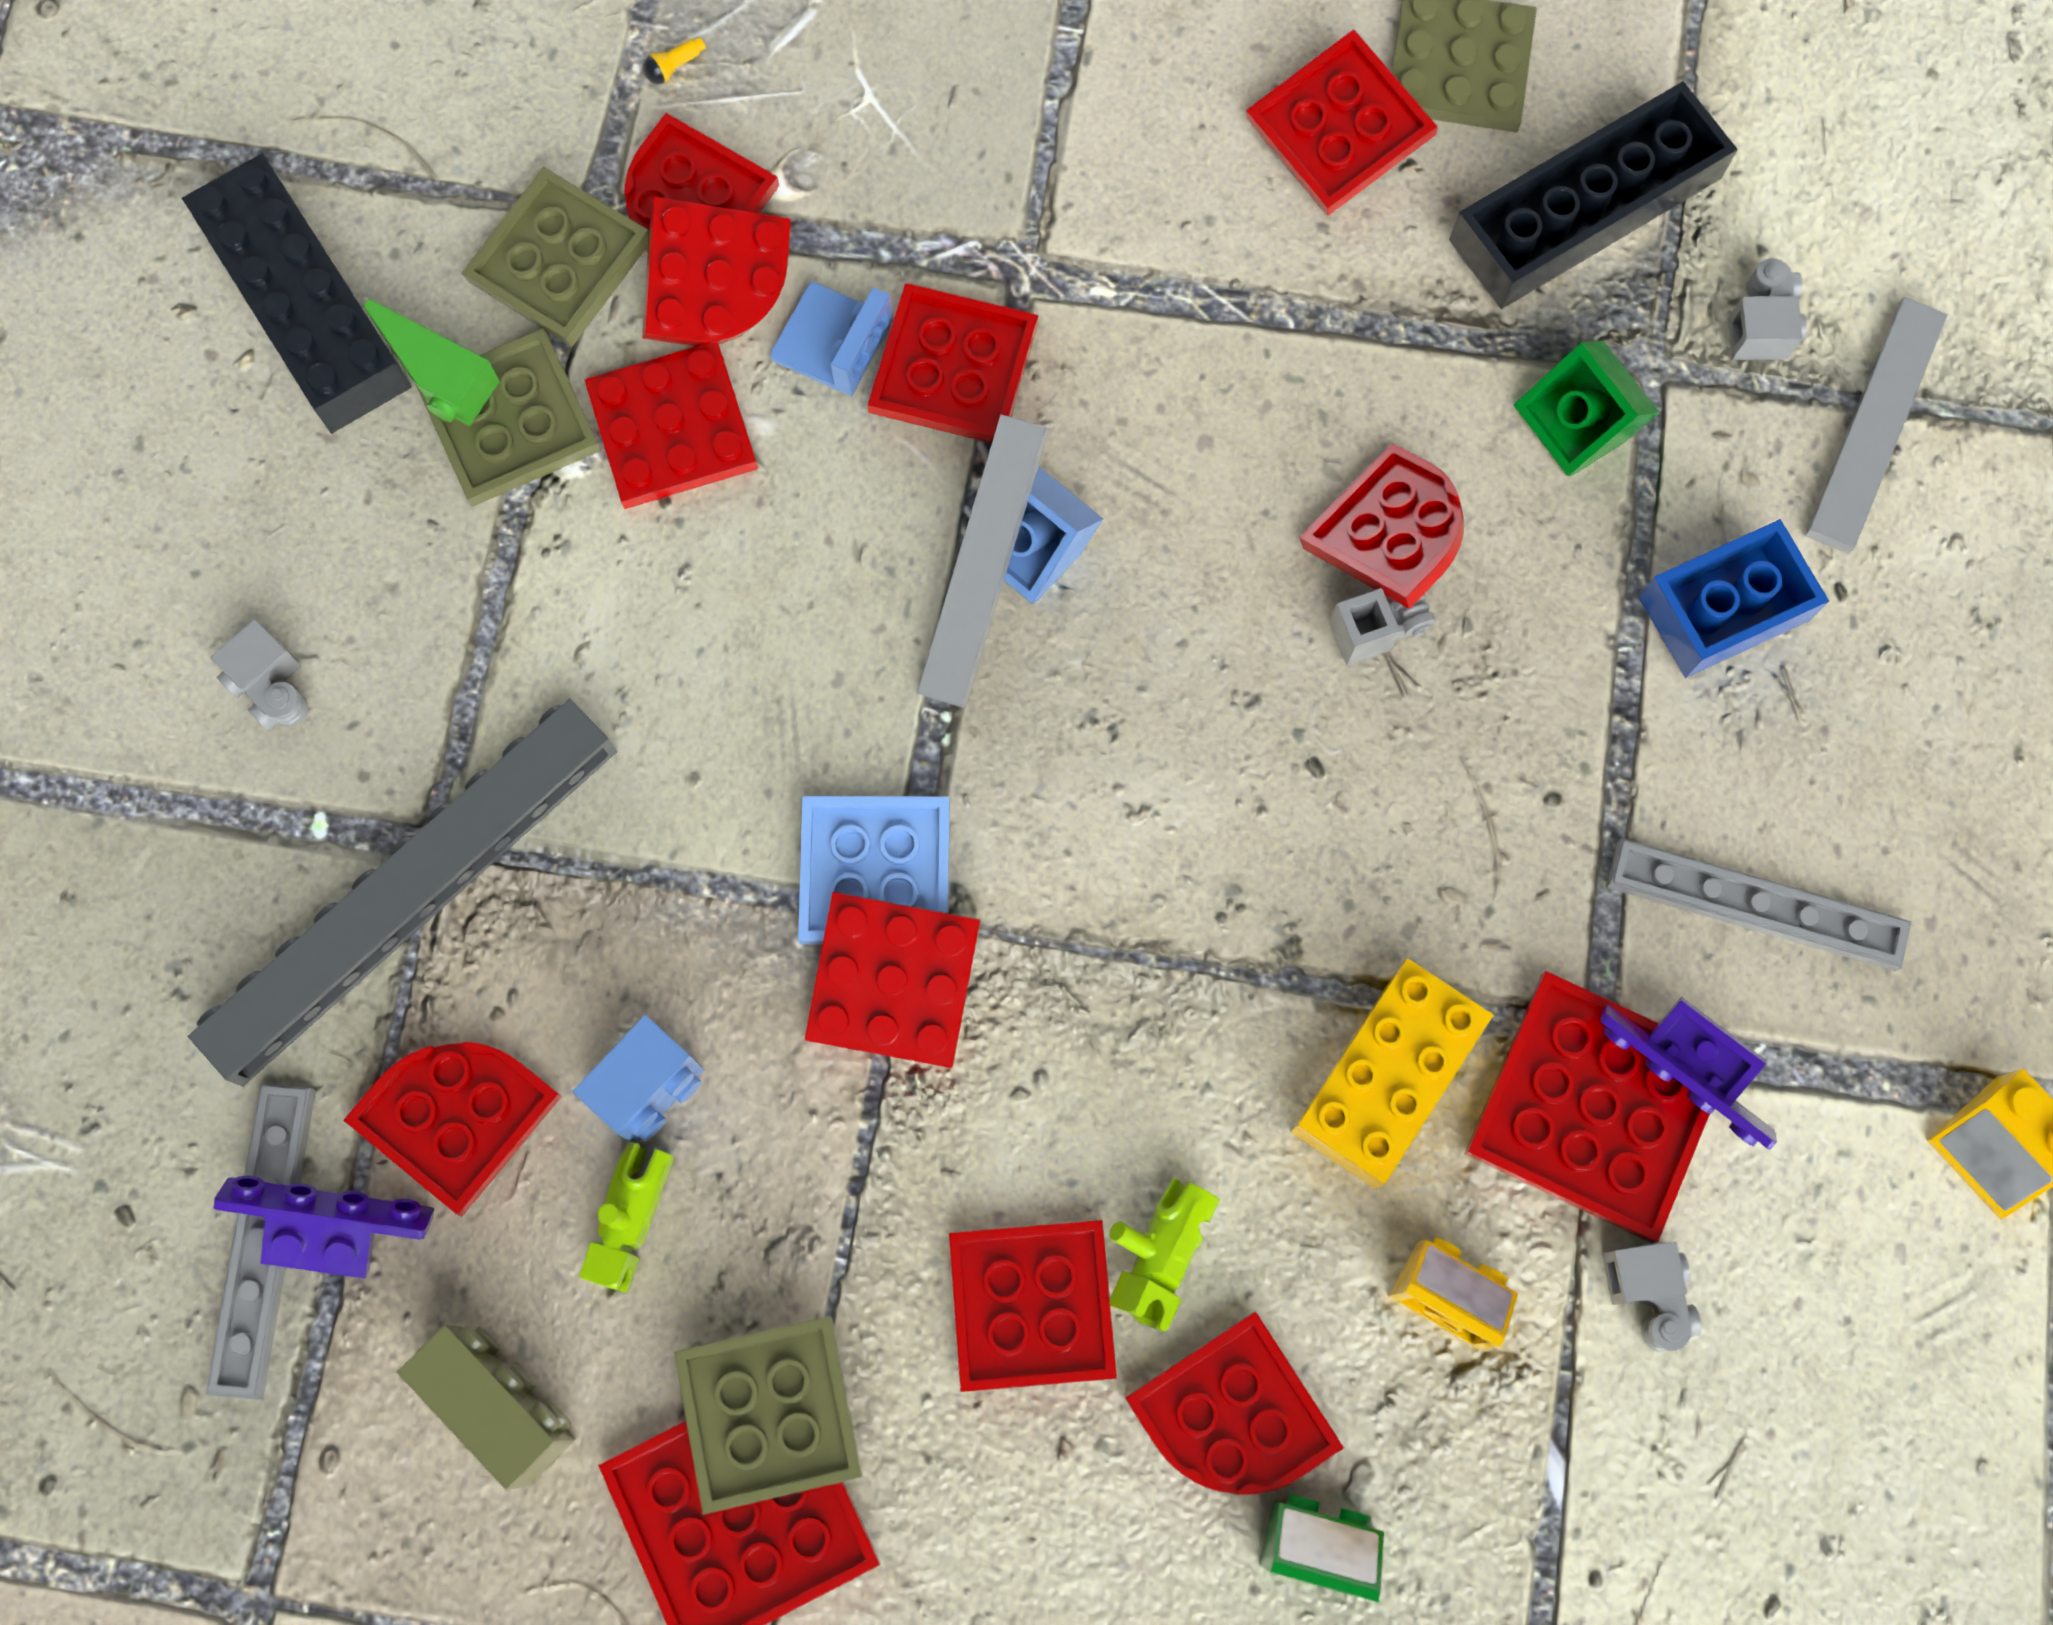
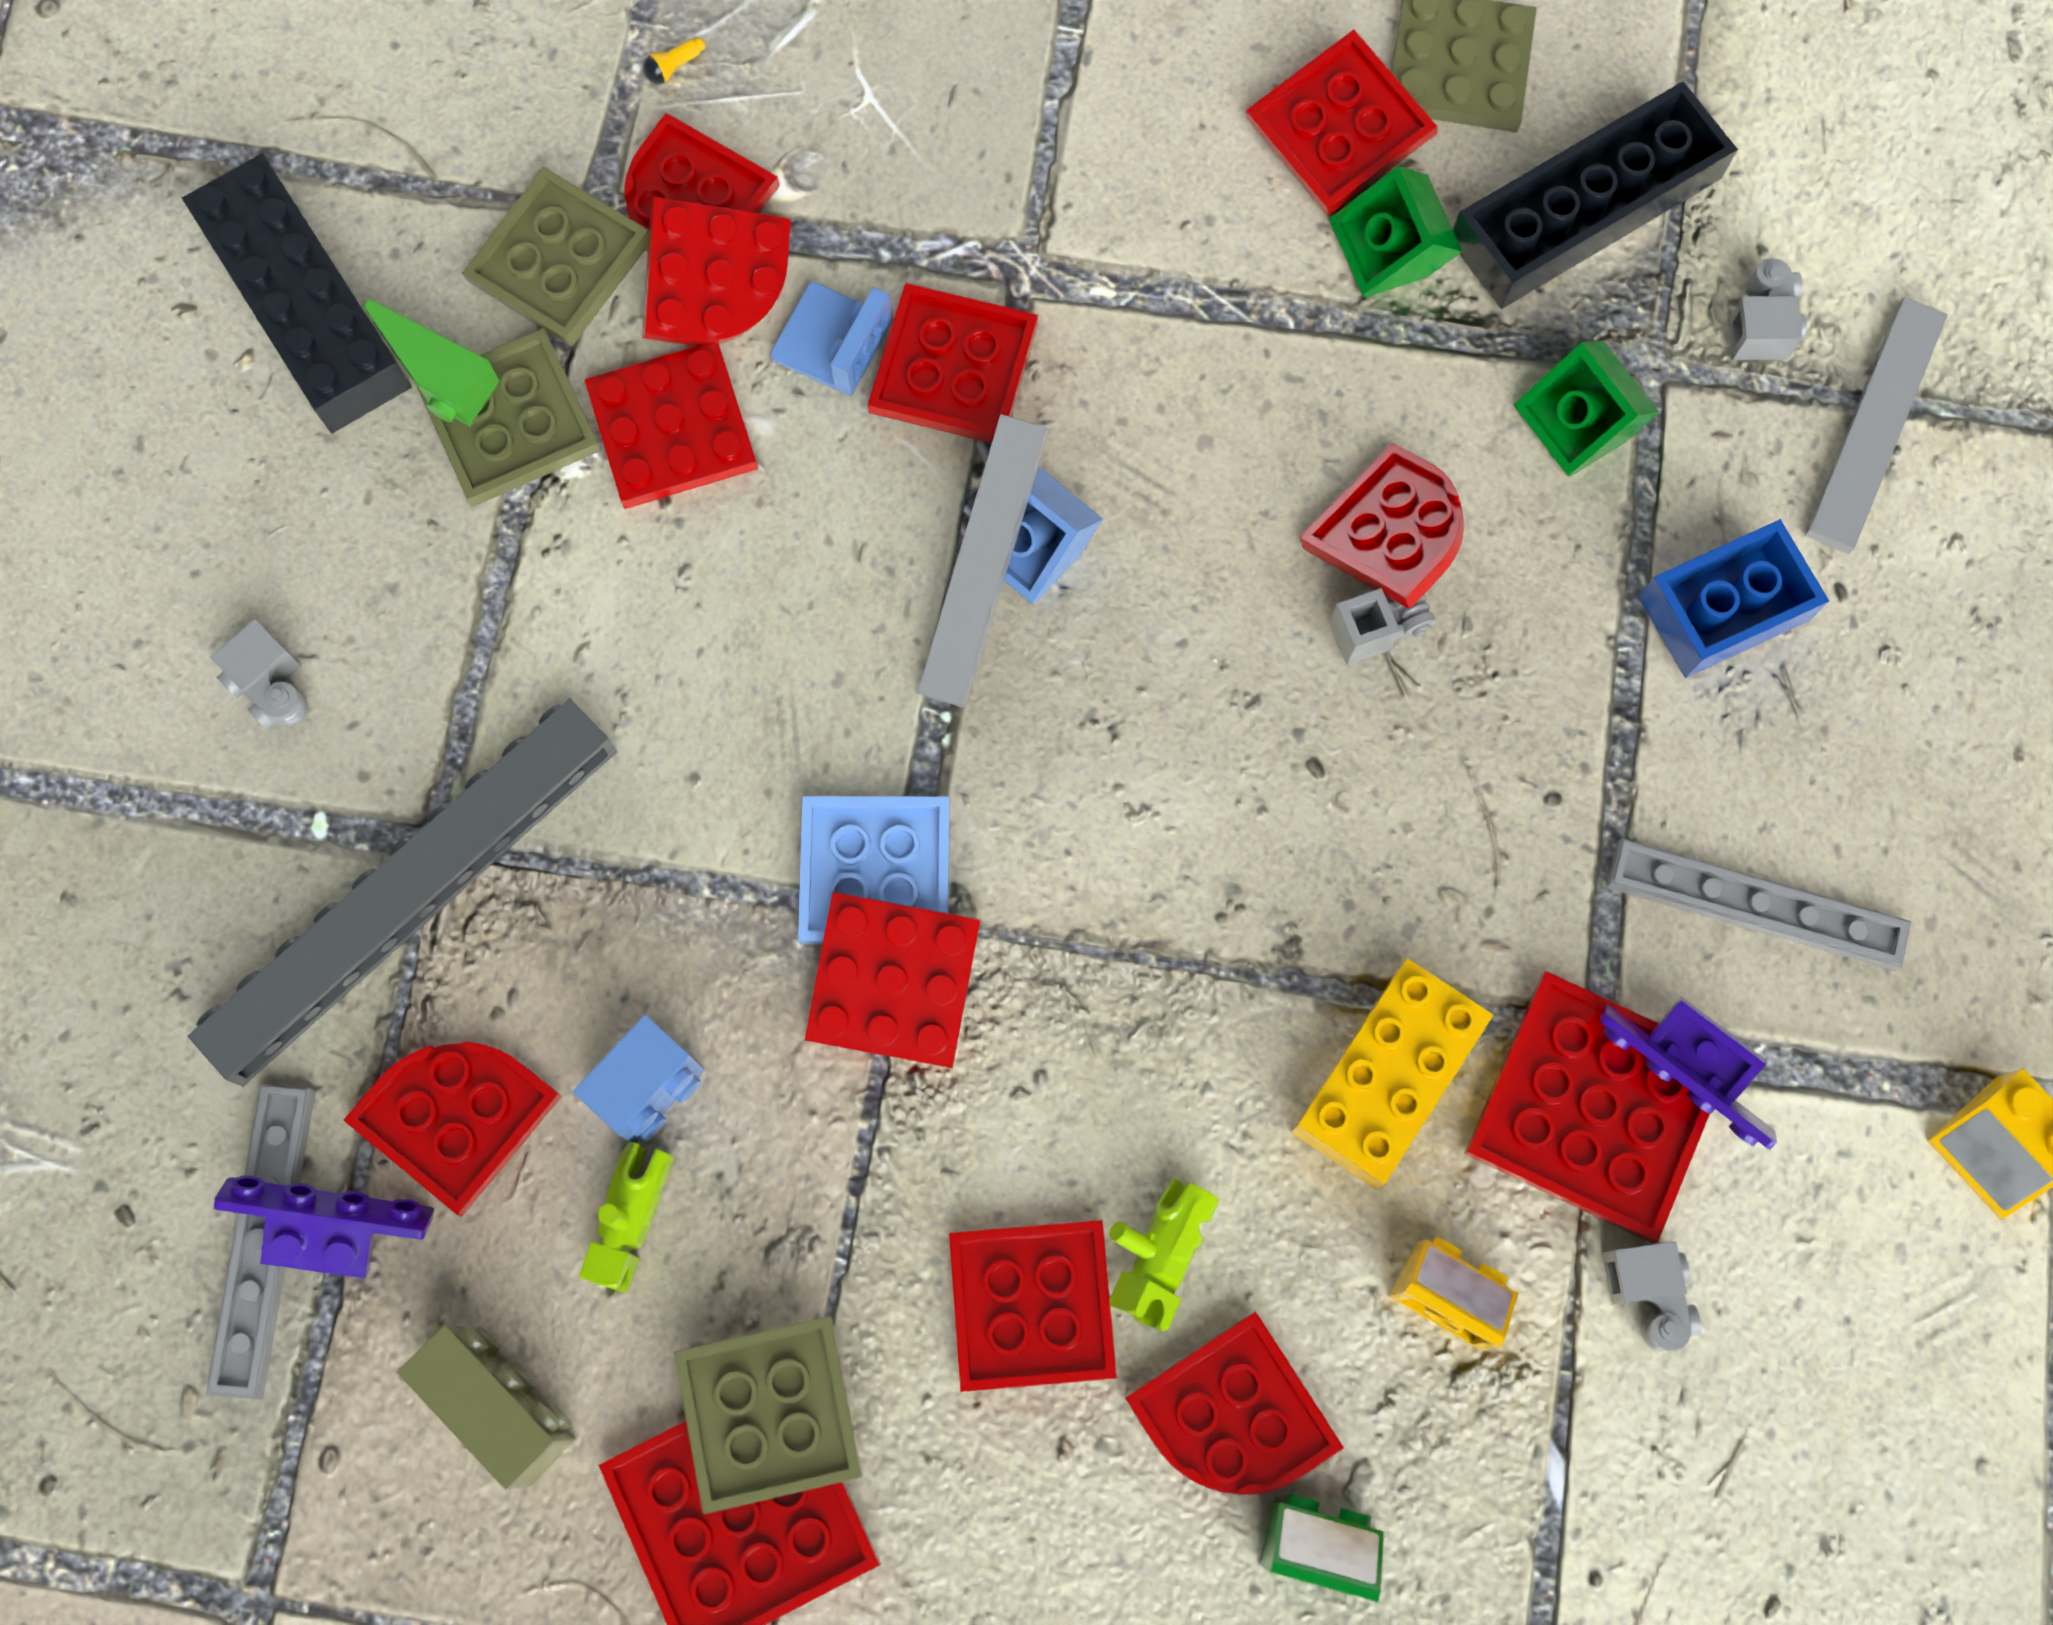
(1395, 232): none -> green slope

